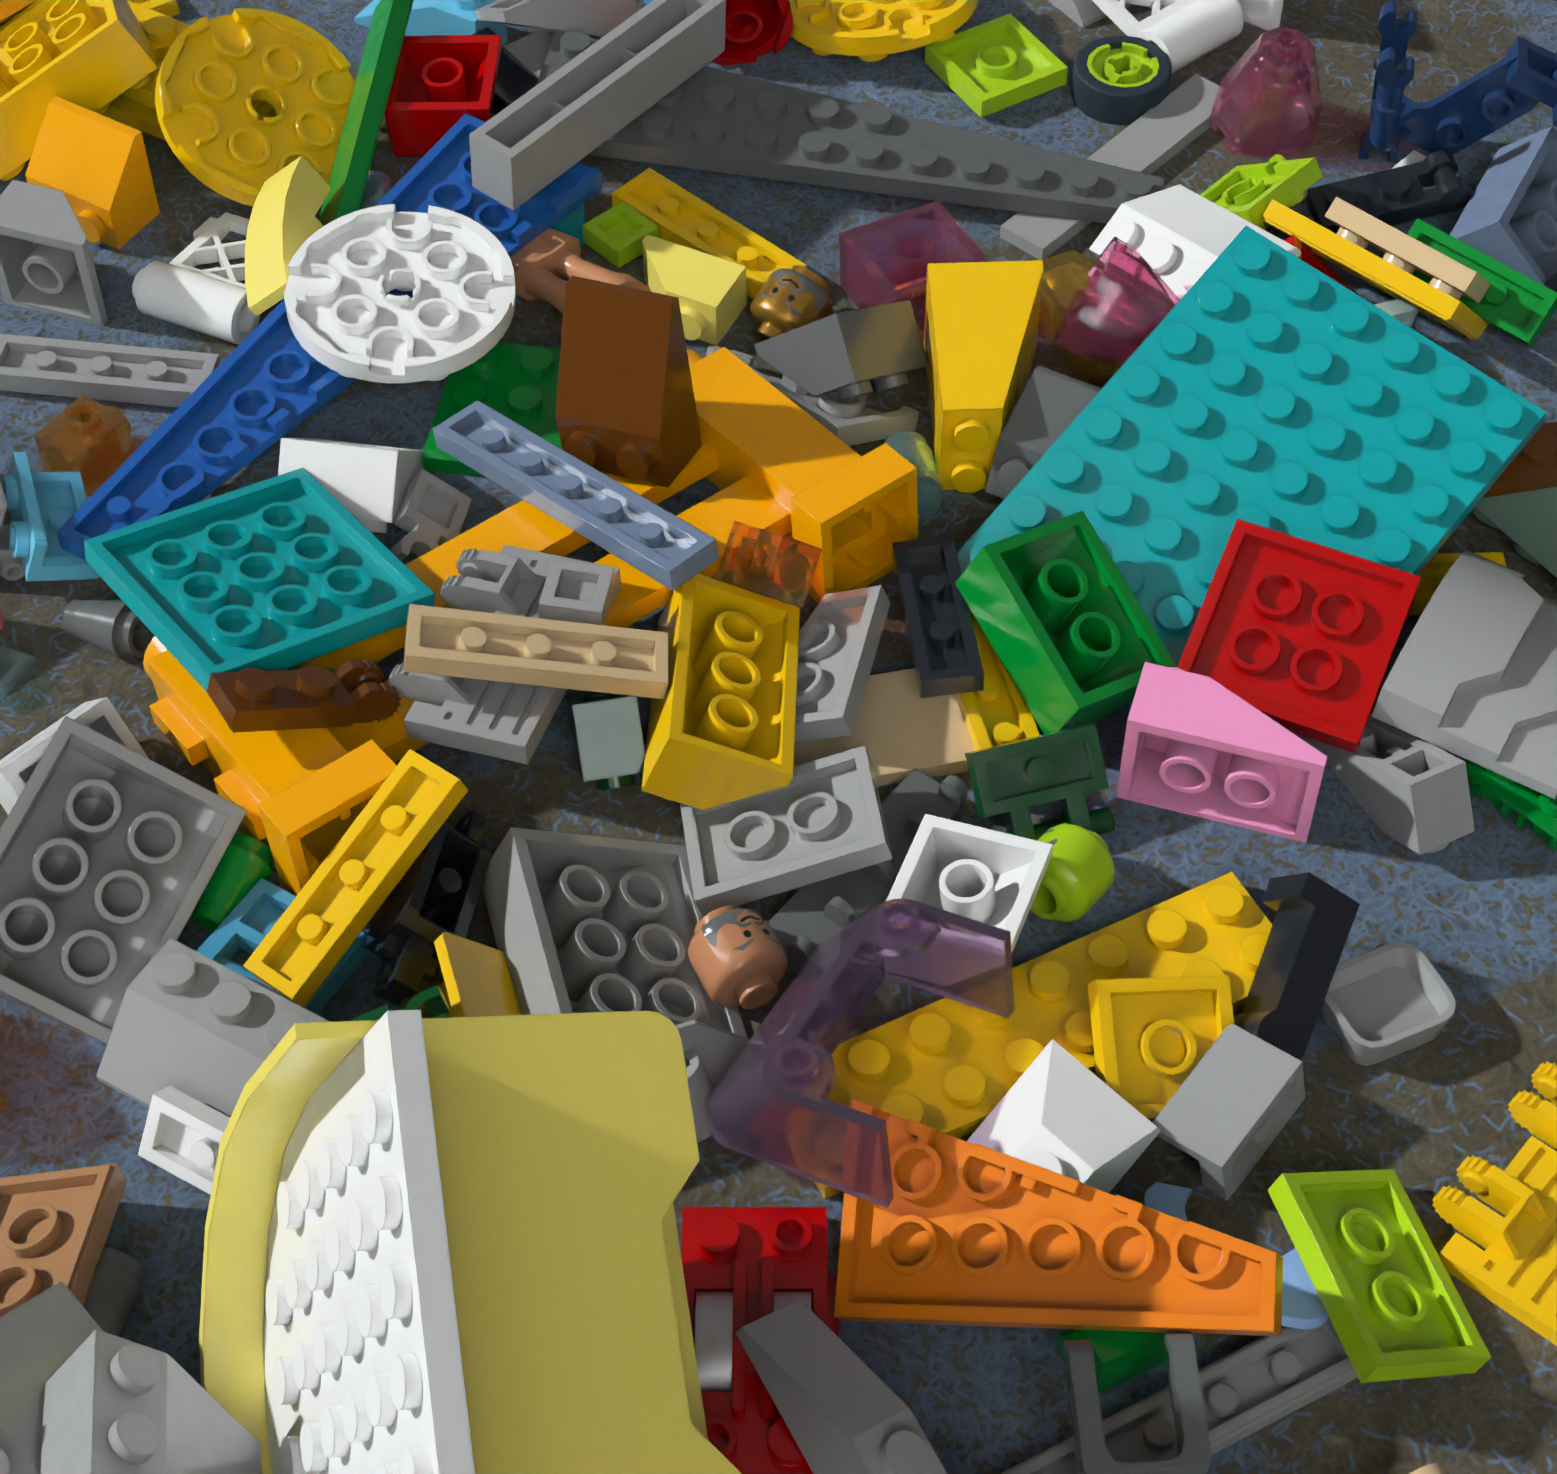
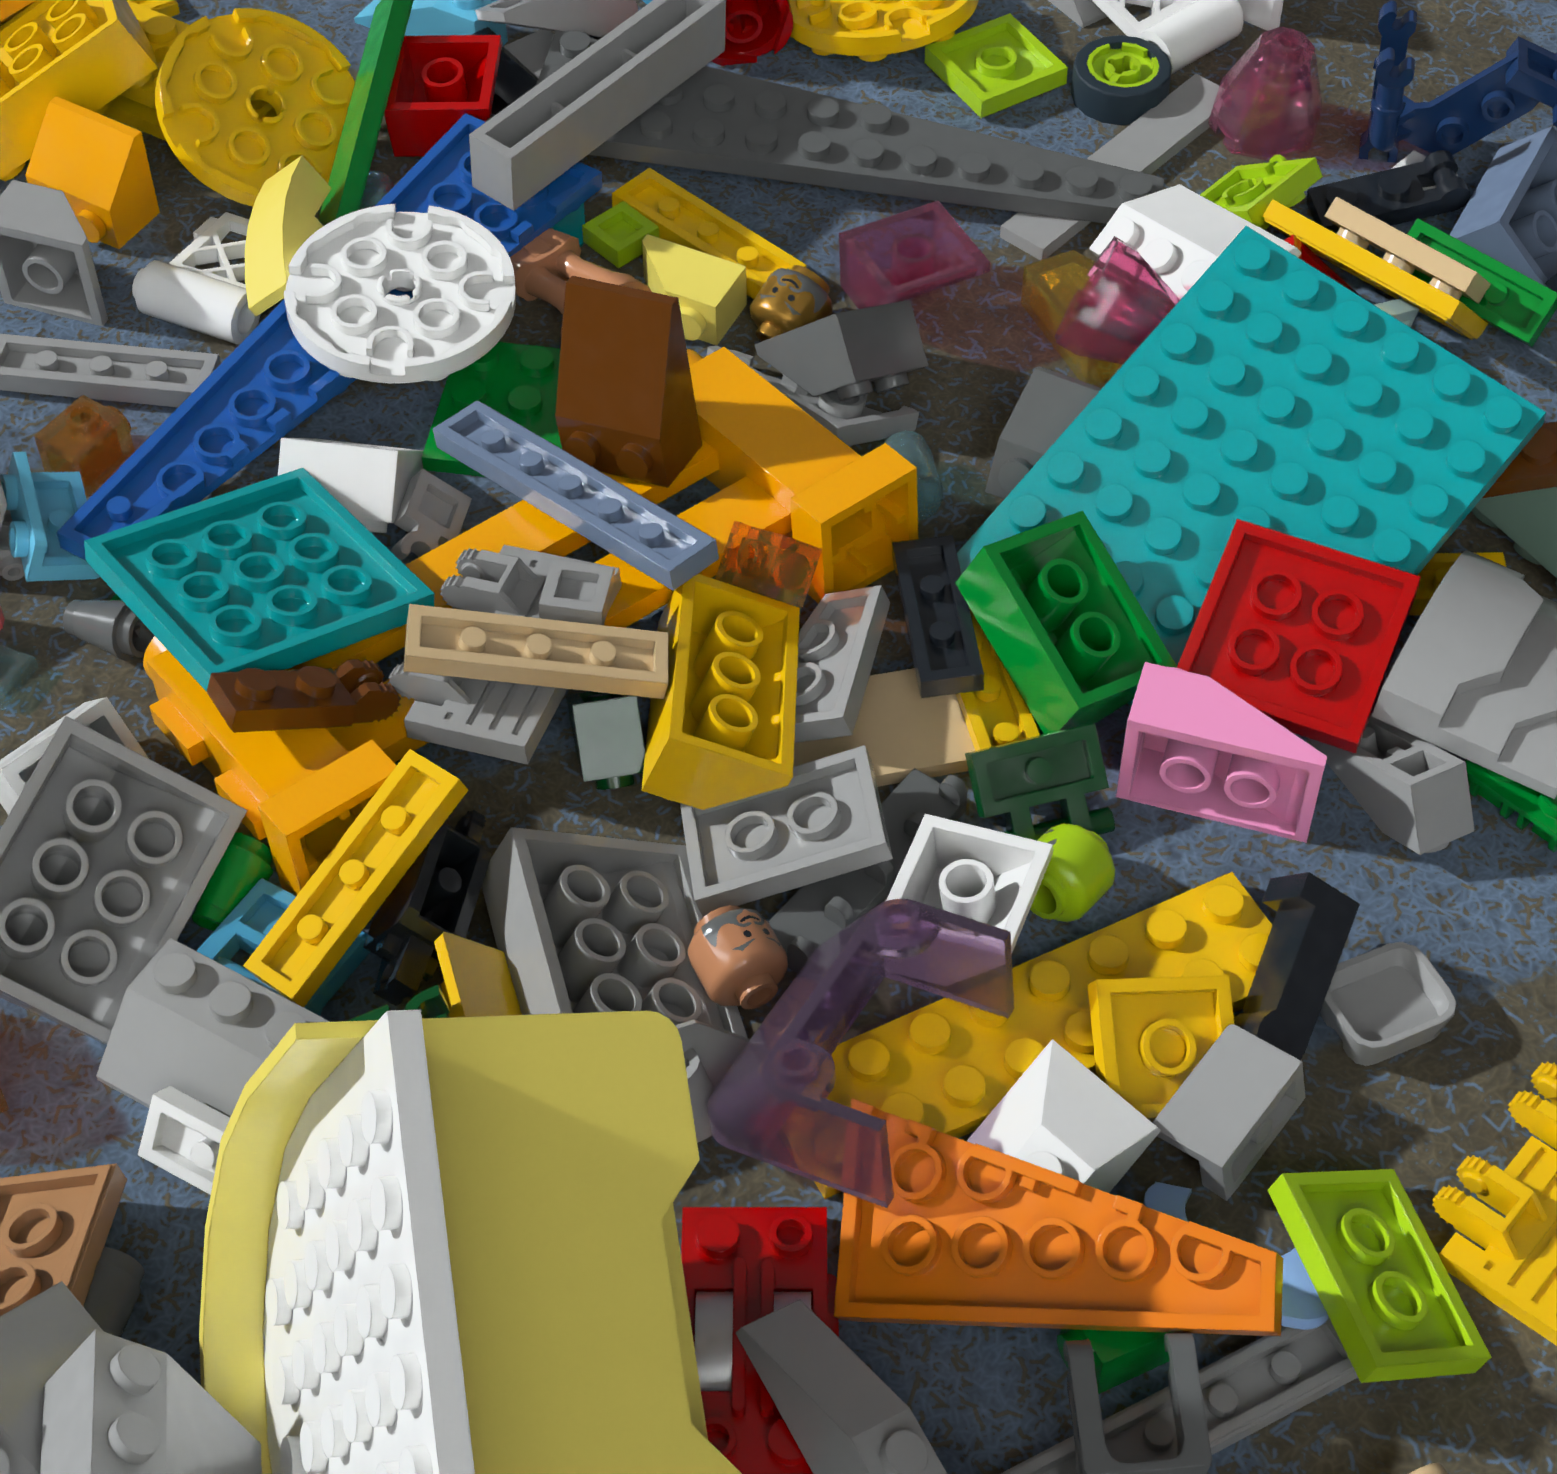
(978, 358): yellow slope -> none

